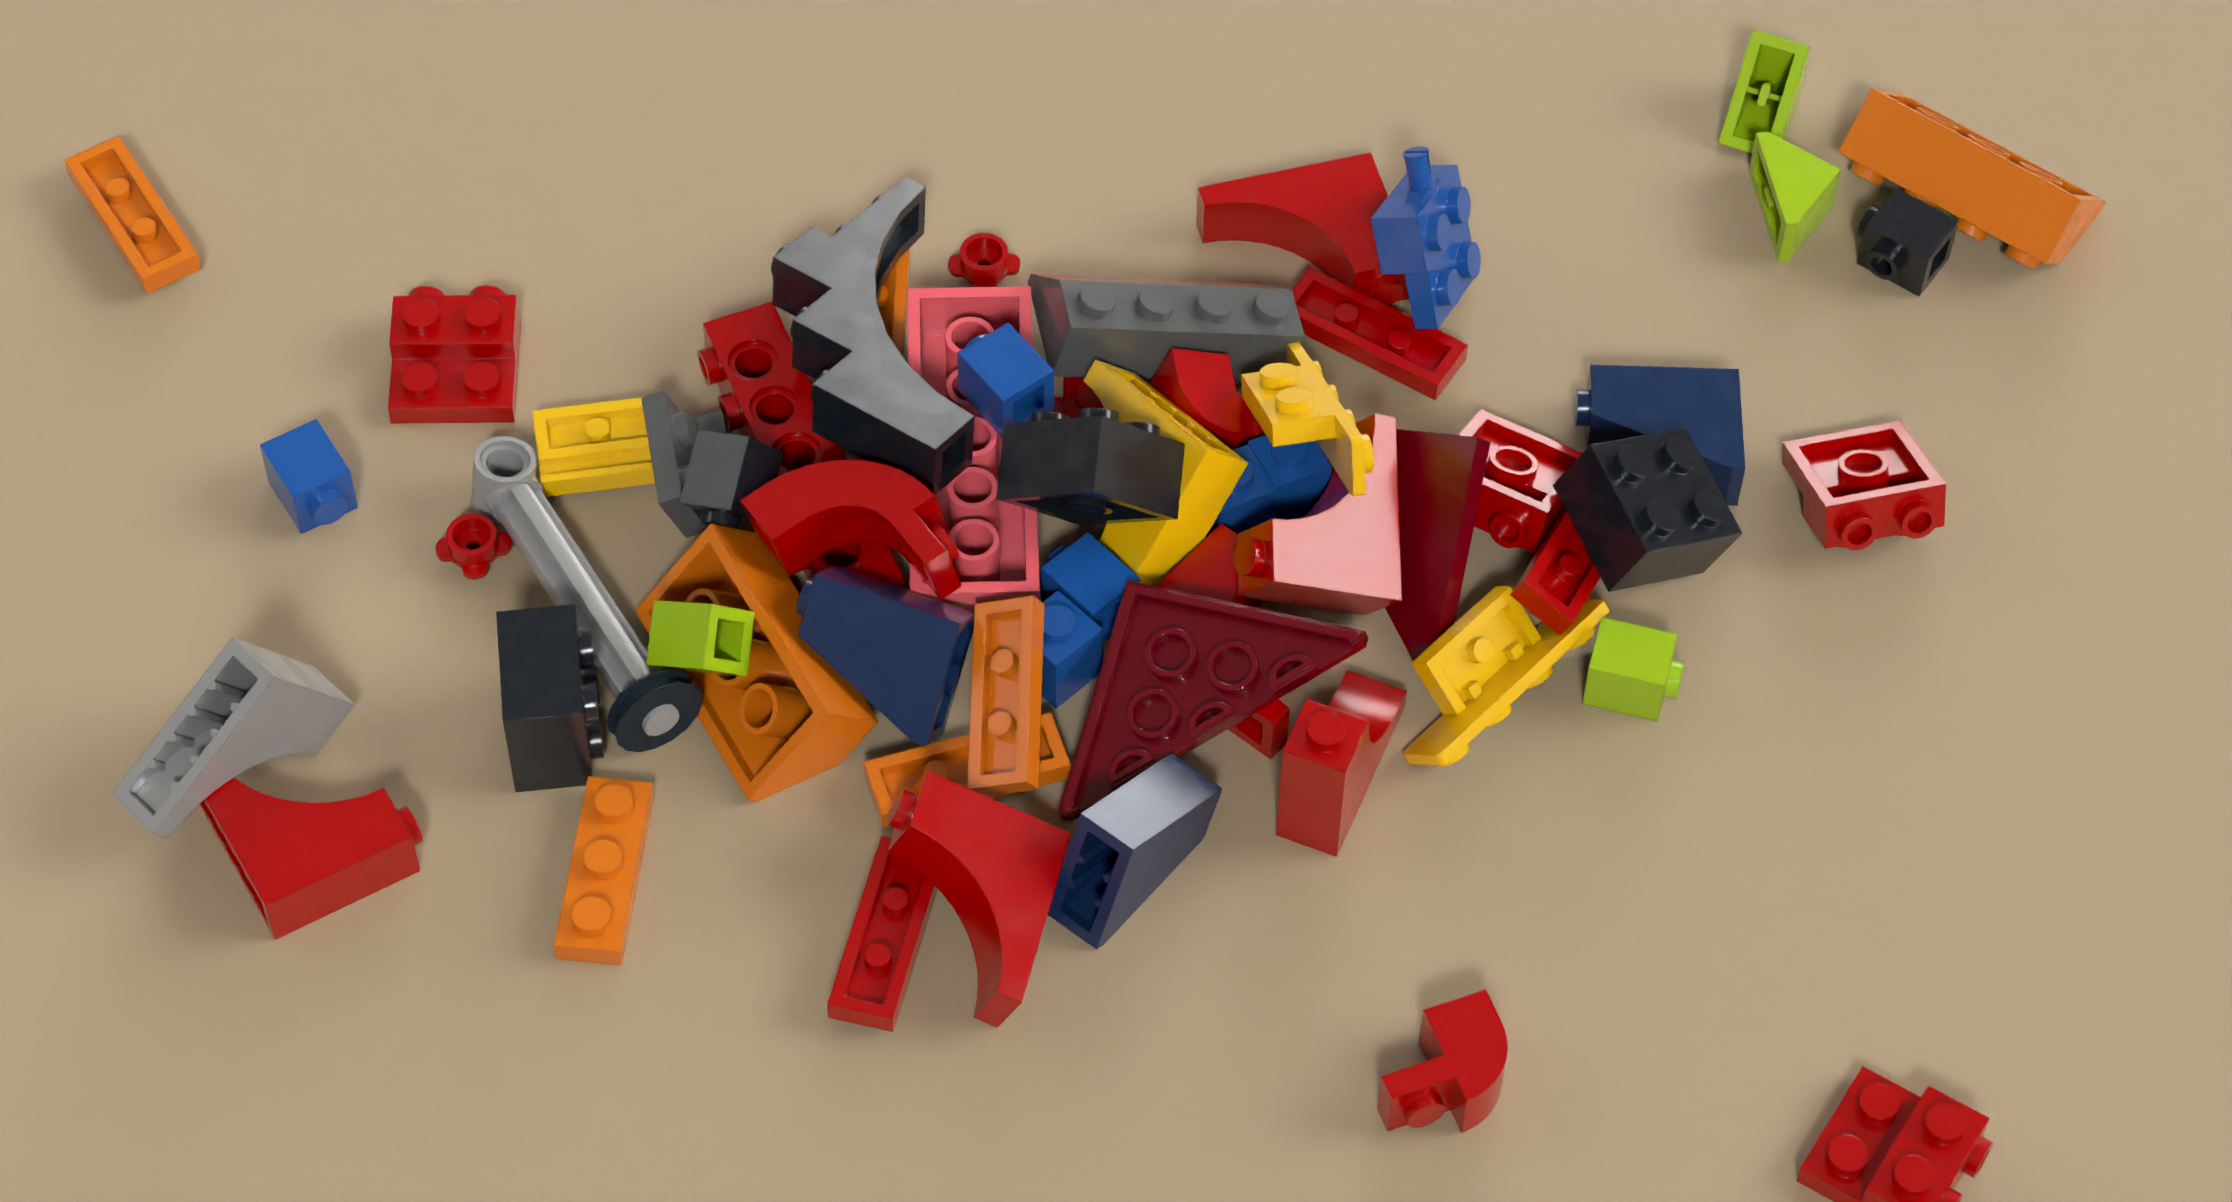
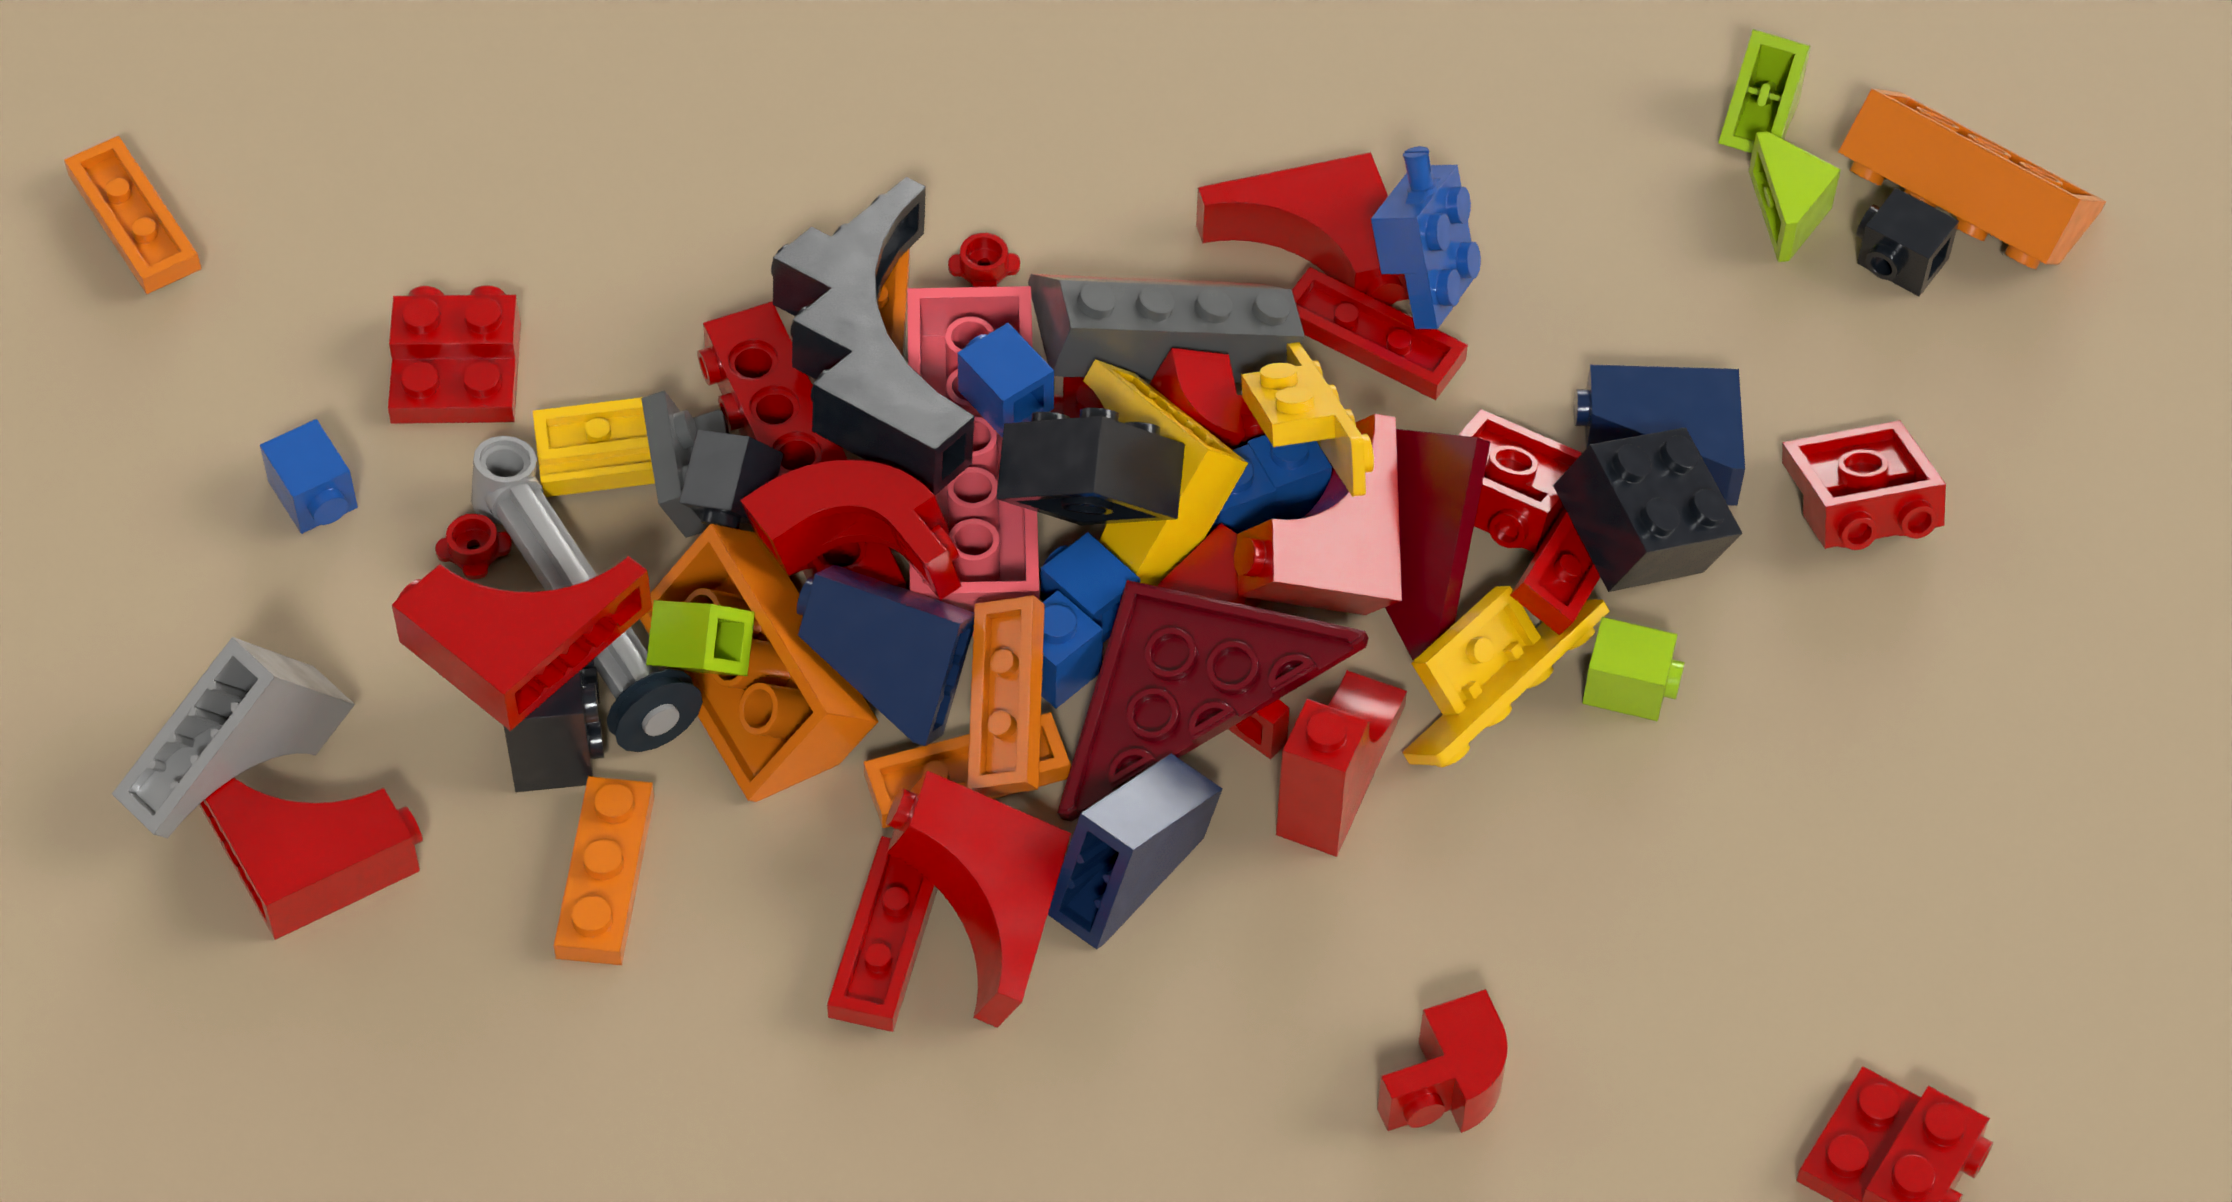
(516, 646): none -> red arch

